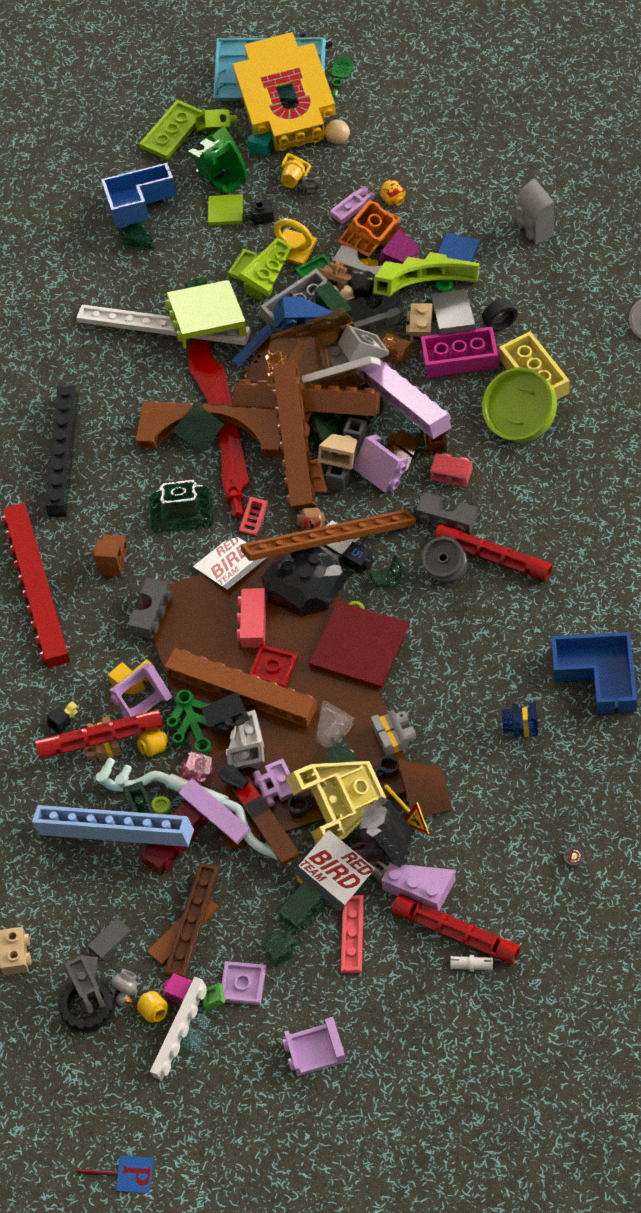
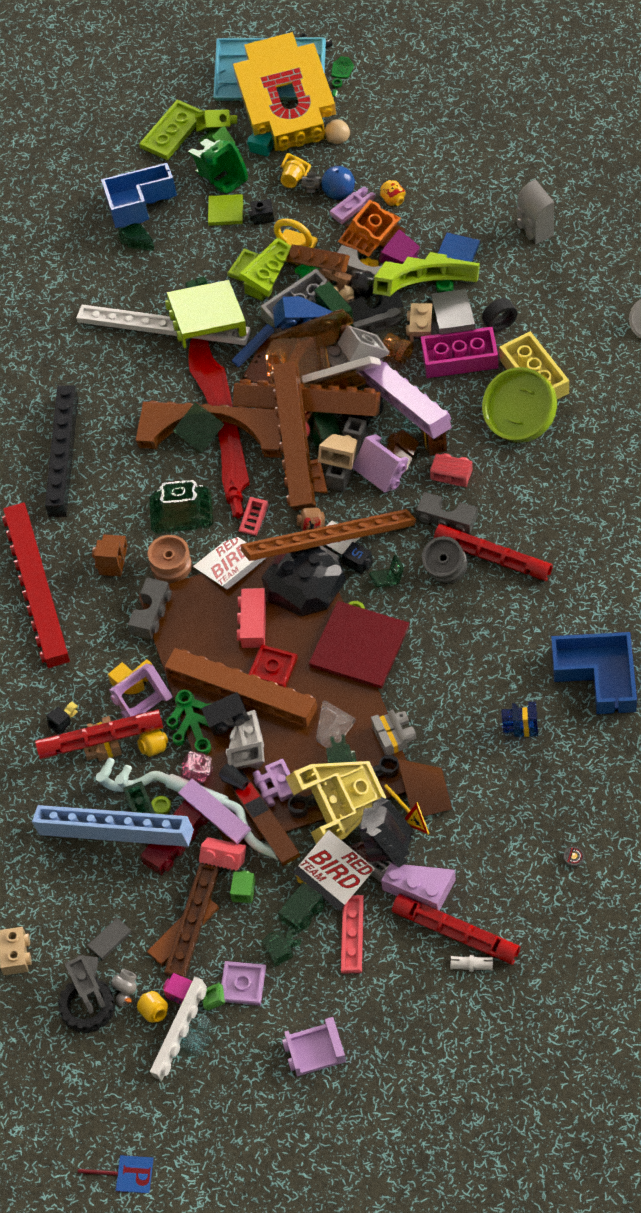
(169, 558): none -> nougat wheel
(222, 853): none -> coral brick
(242, 887): none -> bright green brick
(318, 258): none -> dark orange plate
(338, 182): none -> blue helmet

